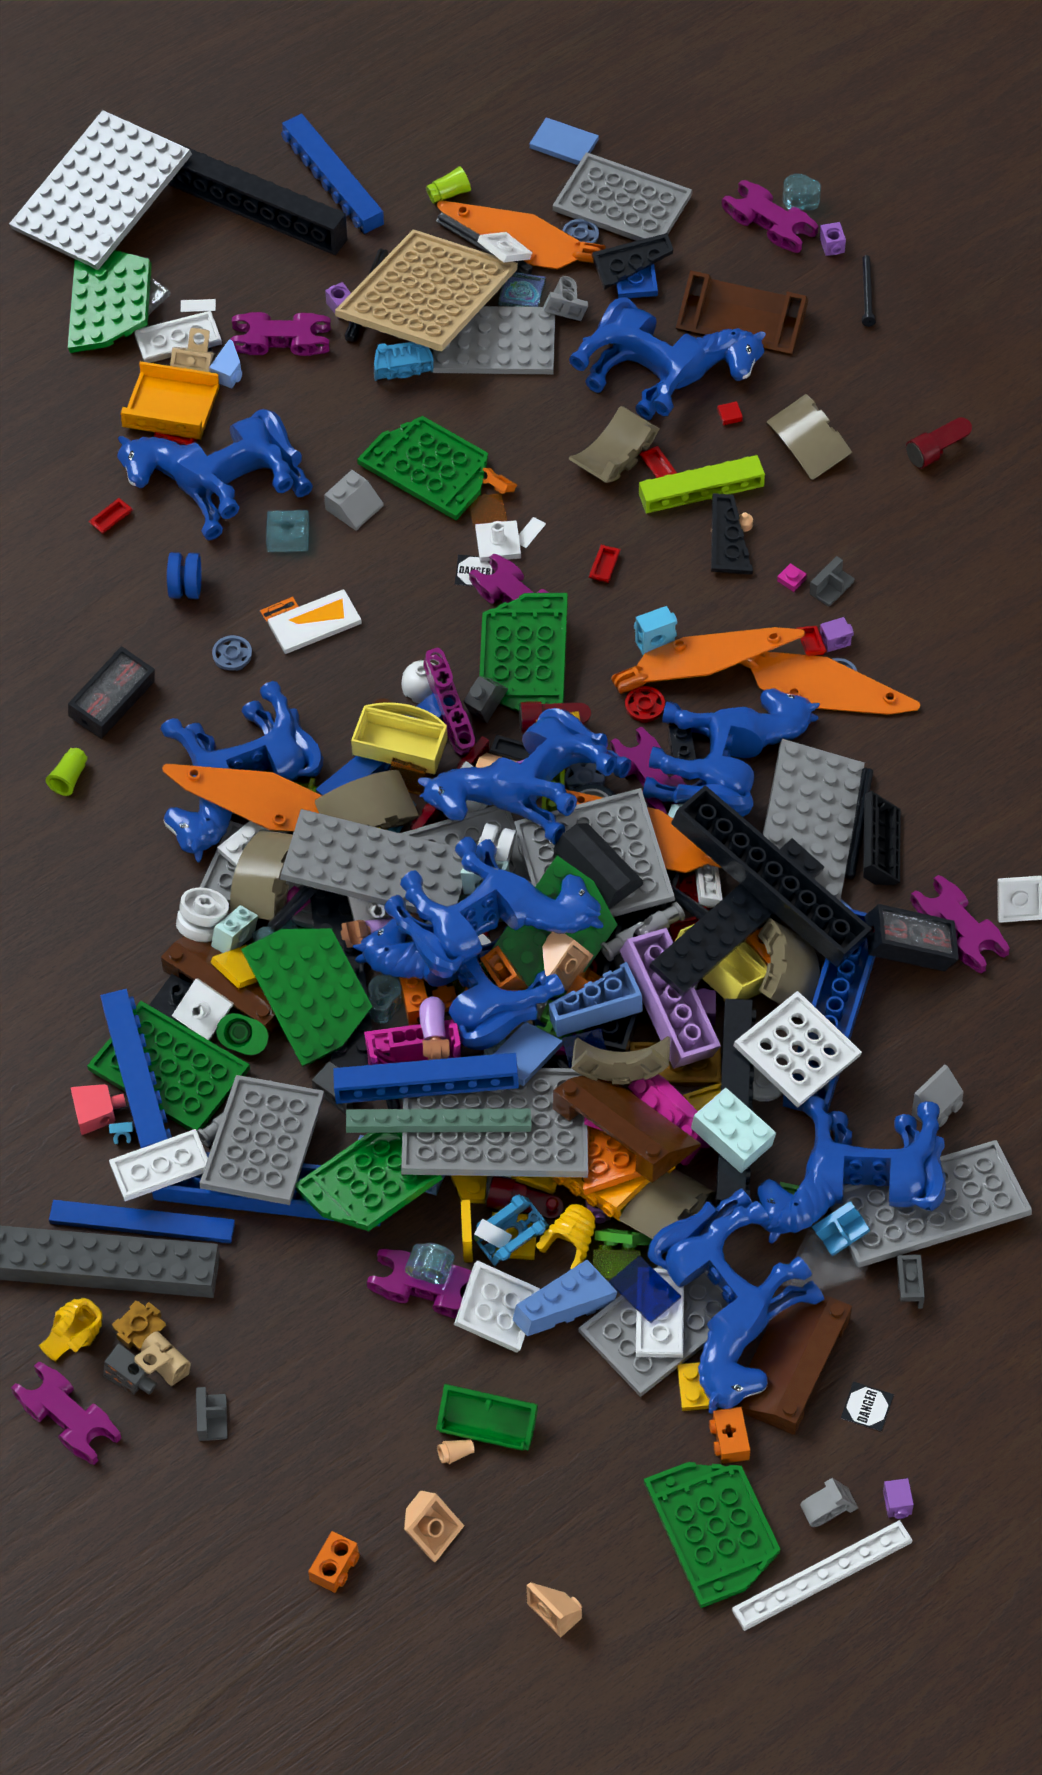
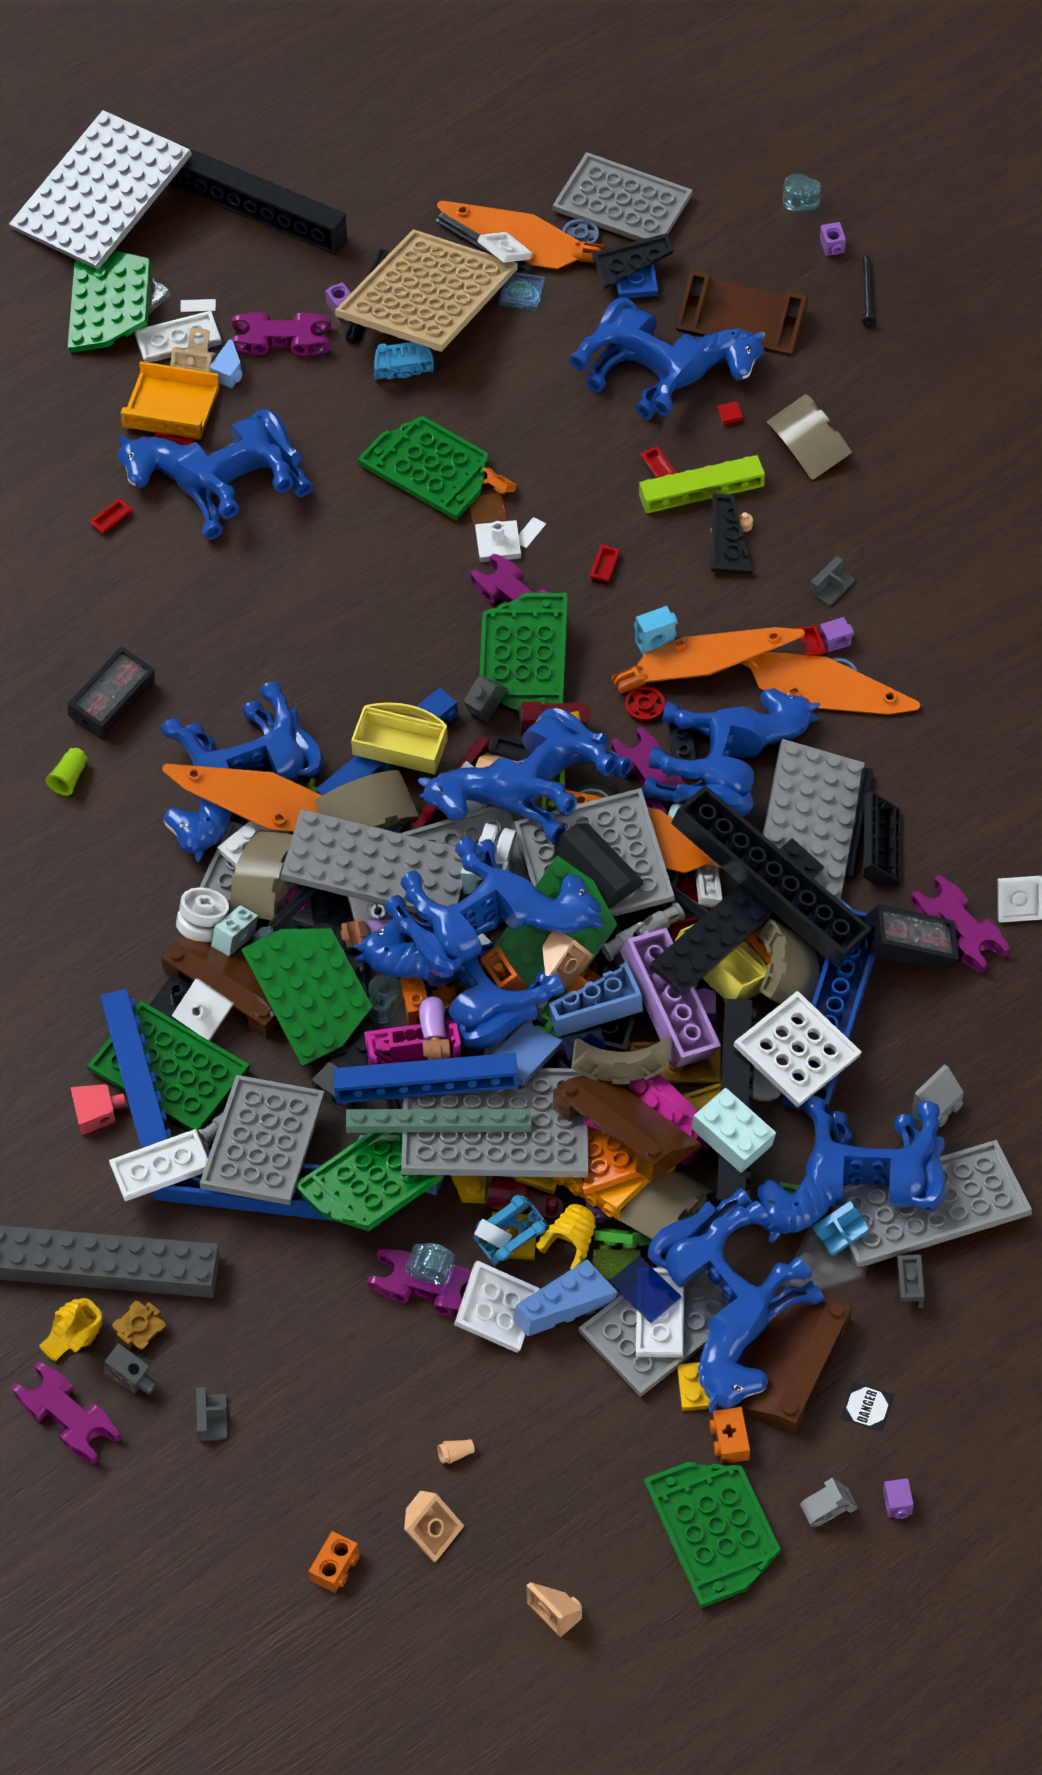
(121, 1128): medium azure tile -> none
(142, 1221): blue tile -> none
(163, 1358): tan piece -> none
(184, 576): blue wheel -> none
(232, 653): sand blue wheel -> none
(234, 967): yellow tile -> none
(242, 1034): green piece -> none
(279, 608): orange sticker -> none
(287, 530): clear light blue brick -> none
(314, 621): white tile -> none
(332, 173): blue brick -> none
(353, 500): light grey slope -> none
(410, 774): clear orange piece -> none
(415, 682): white cylinder -> none
(449, 185): lime plant -> none
(449, 713): magenta piece -> none
(466, 564): sticker -> none
(466, 1231): yellow tile -> none
(487, 1417): green container -> none
(501, 343): light grey plate -> none
(563, 141): medium blue tile -> none
(564, 300): light grey tile -> none
(583, 775): sand blue wheel -> none
(617, 446): dark tan panel -> none
(760, 209): magenta piece -> none
(792, 577): dark pink plate -> none
(821, 1575): white tile -> none
(929, 446): dark red piece -> none

